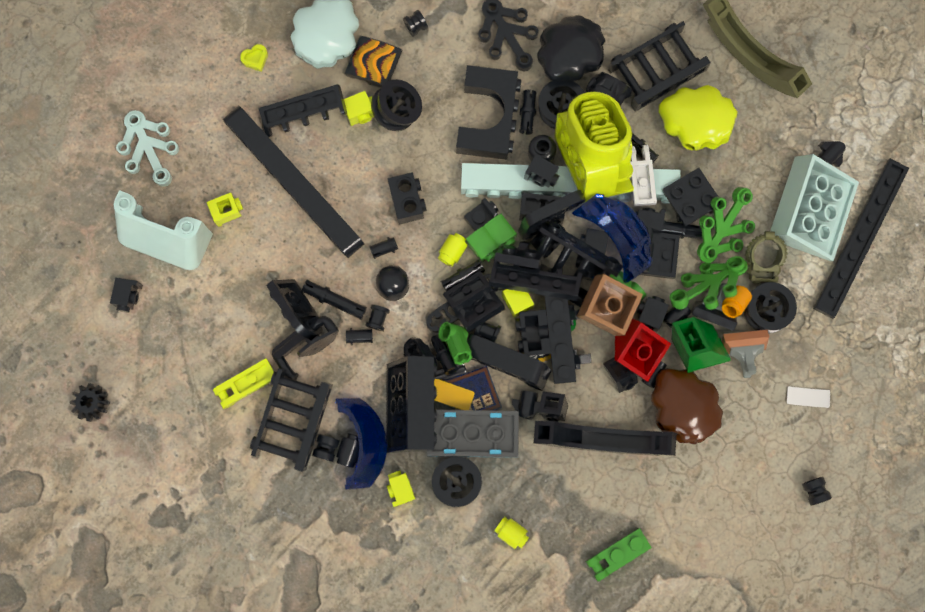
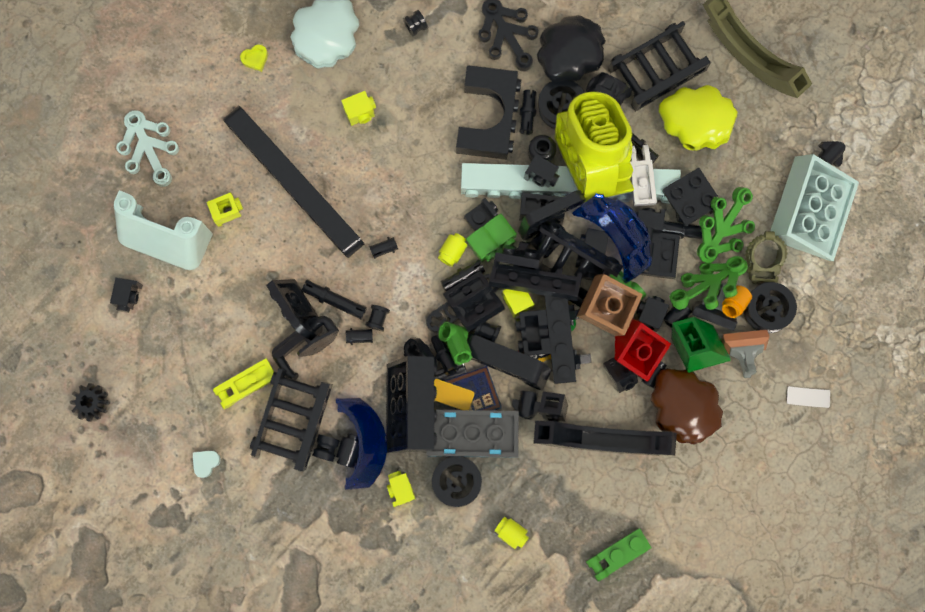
(205, 462): none -> light aqua tile
(301, 108): black hinge -> none
(373, 61): slope -> none
(387, 97): black wheel -> none
(392, 283): black hair -> none
(402, 199): black brick -> none
(817, 491): black wheel -> none
(861, 238): black tile -> none

